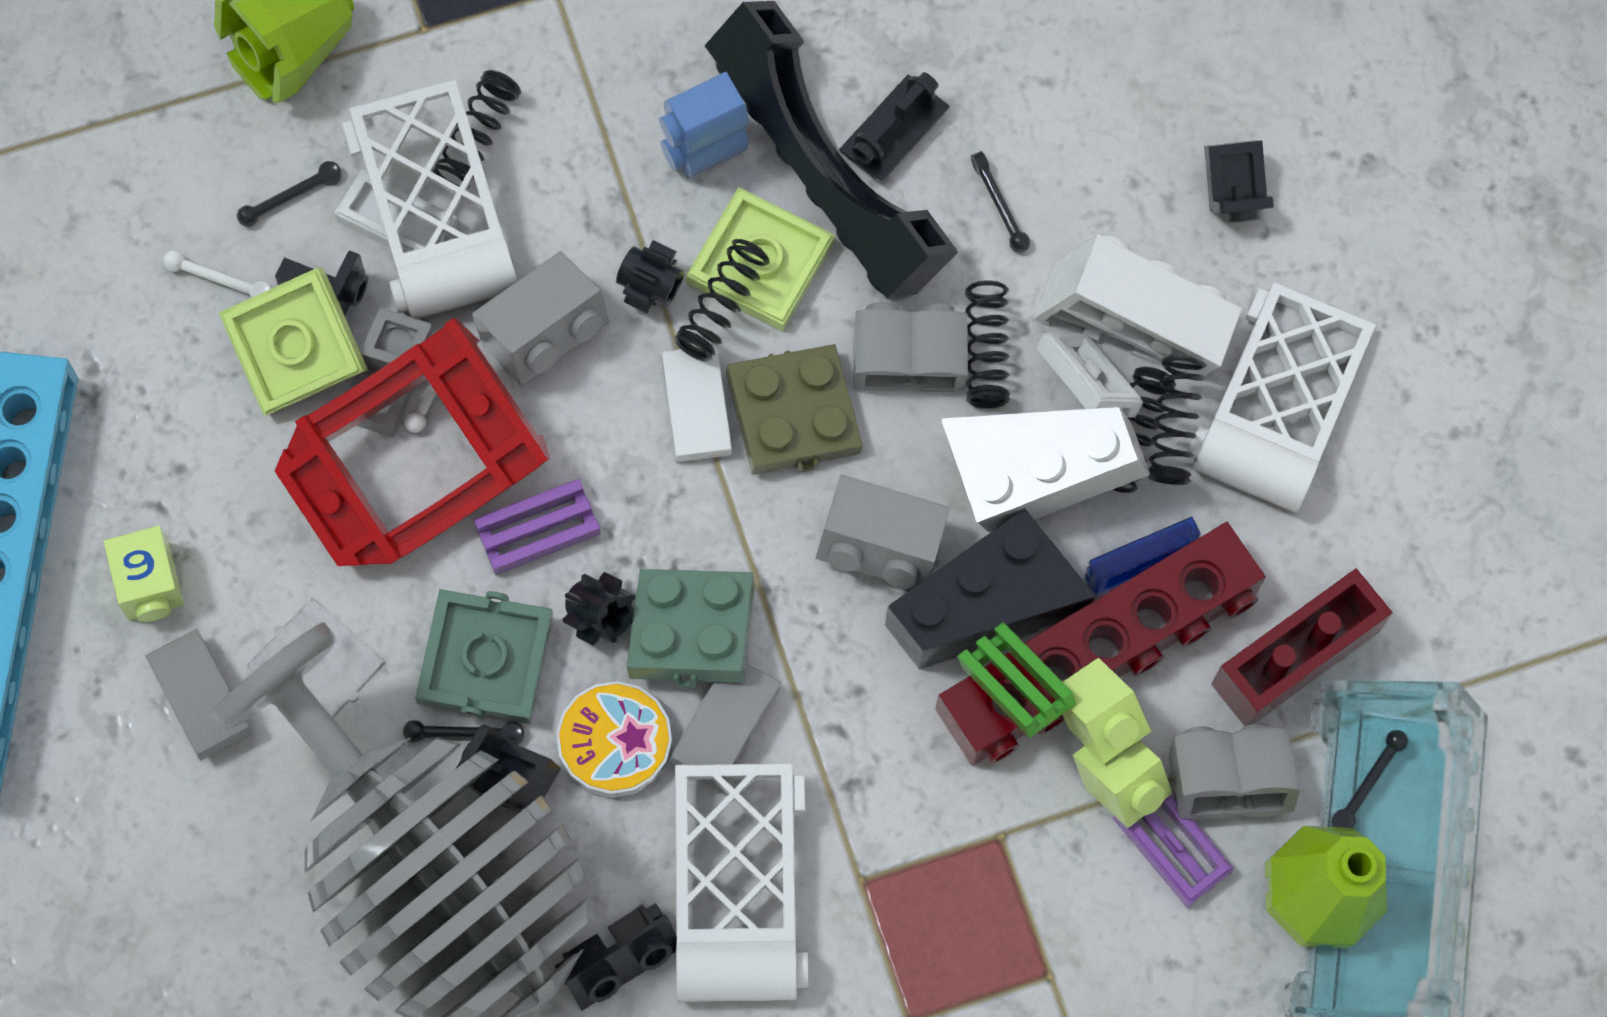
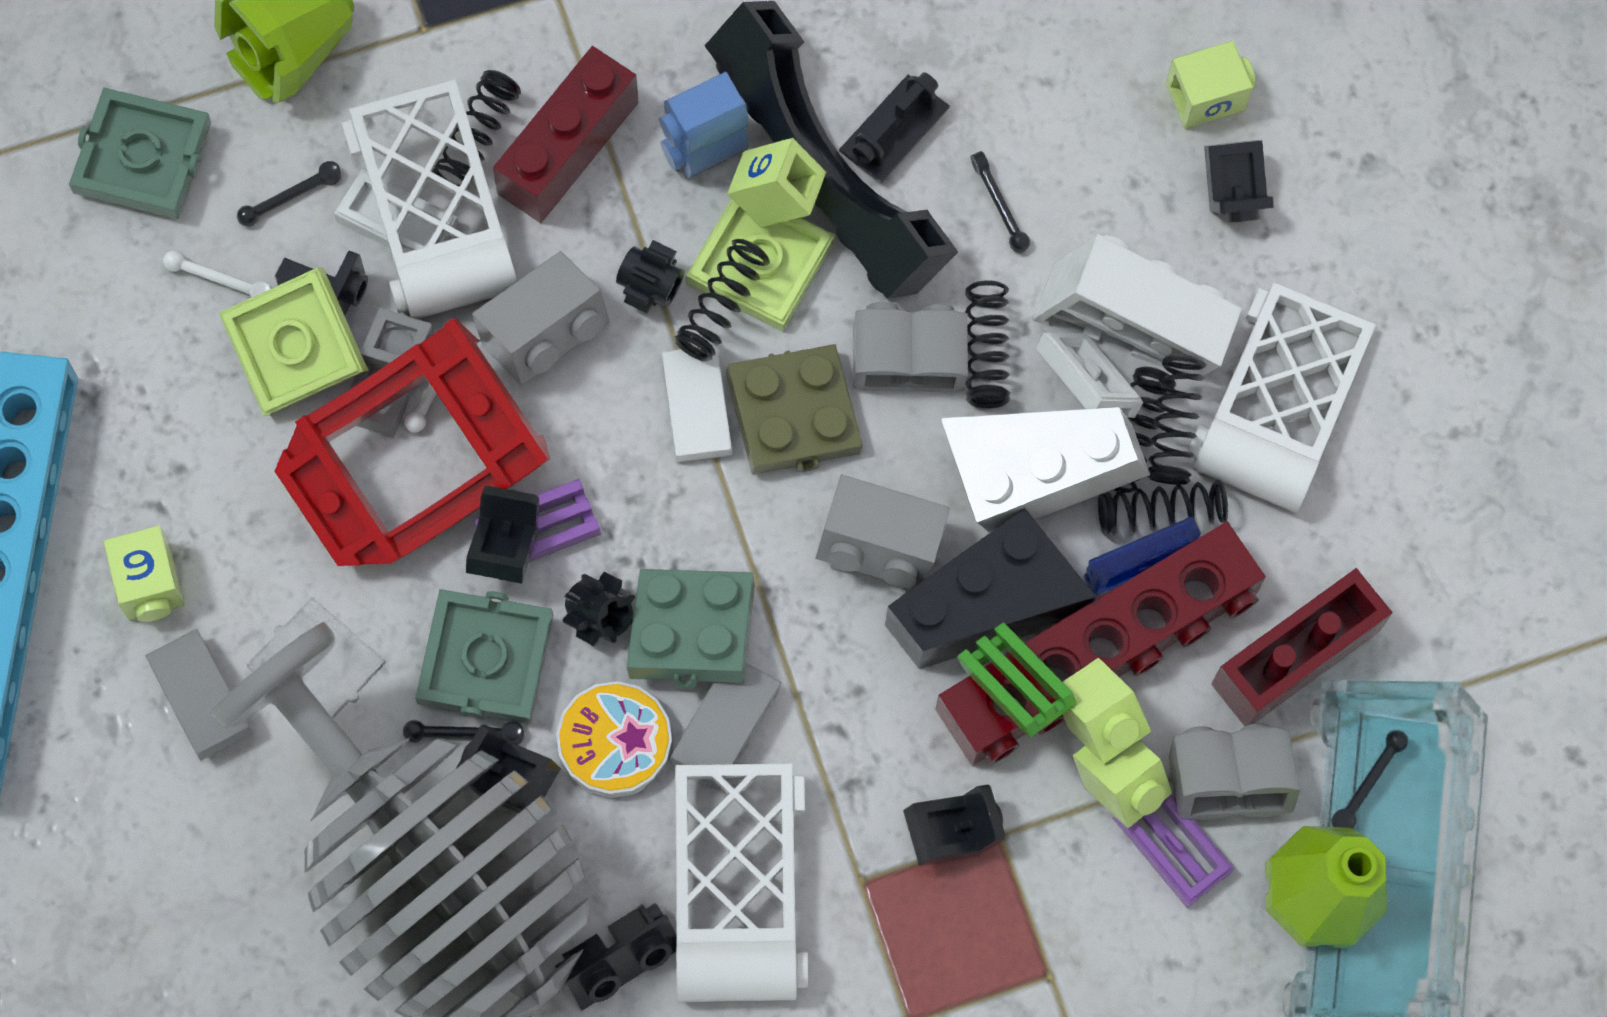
(140, 152): none -> sand green plate
(504, 534): none -> black bracket
(566, 134): none -> dark red brick
(776, 182): none -> yellowish green brick
(955, 826): none -> black bracket
(1108, 505): none -> black piece
(1210, 84): none -> yellowish green brick

